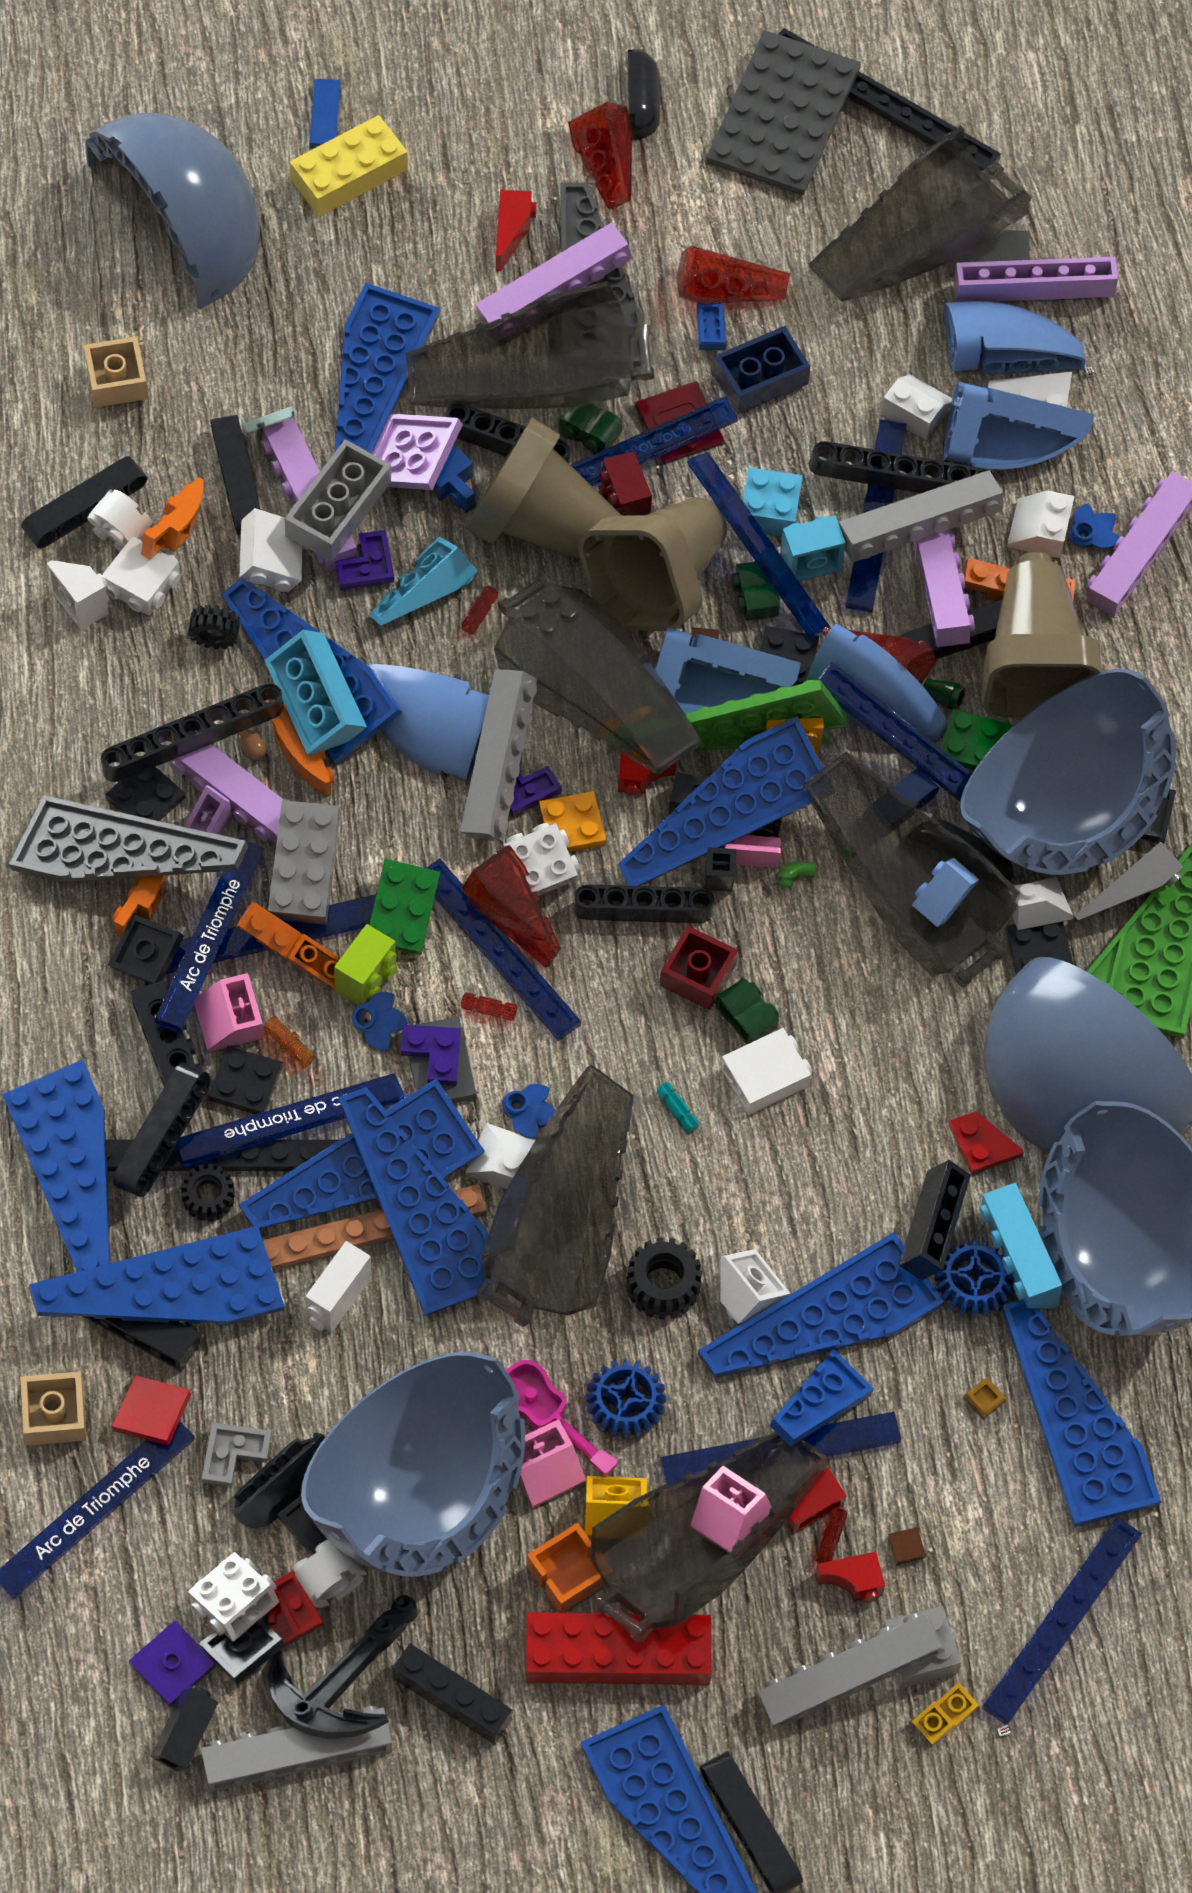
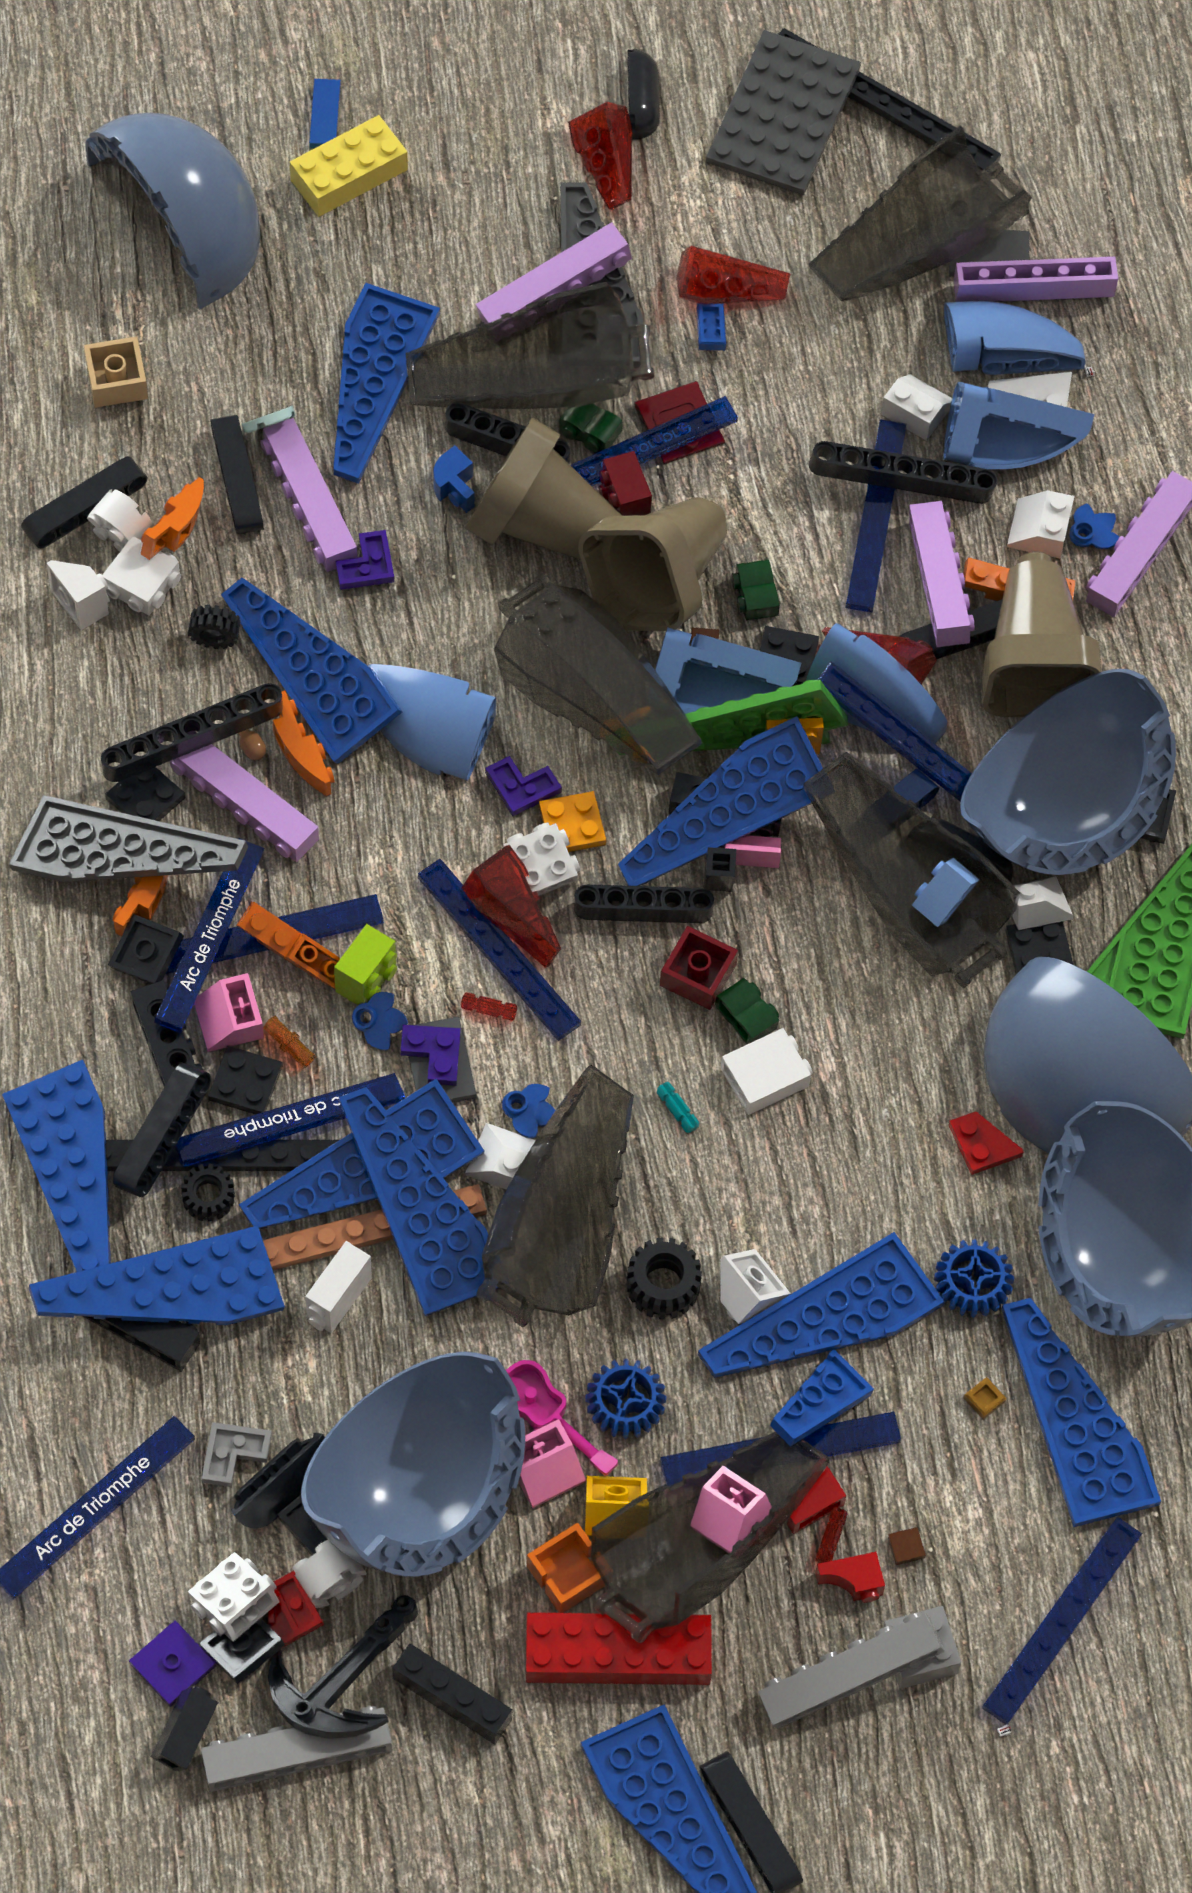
(53, 1408): tan brick -> none
(151, 1410): red tile -> none
(210, 812): lavender slope -> none
(267, 554): white brick -> none
(304, 862): light grey brick -> none
(315, 692): medium azure slope -> none
(338, 500): light grey brick -> none
(404, 904): green plate -> none
(416, 448): lavender plate -> none
(438, 572): medium azure wedge -> none
(479, 610): clear red axle -> none
(499, 755): light grey brick -> none
(513, 222): red slope -> none
(636, 778): red arch -> none
(758, 544): clear blue tile -> none
(761, 369): dark blue brick -> none
(772, 498): medium azure brick -> none
(795, 869): bright green arm -> none
(813, 547): medium azure brick -> none
(921, 516): light grey brick -> none
(934, 1220): black brick -> none
(945, 692): dark green cone -> none
(945, 1714): yellow slope -> none
(971, 737): green plate -> none
(1022, 1247): medium azure slope -> none
(1145, 876): light grey wedge -> none

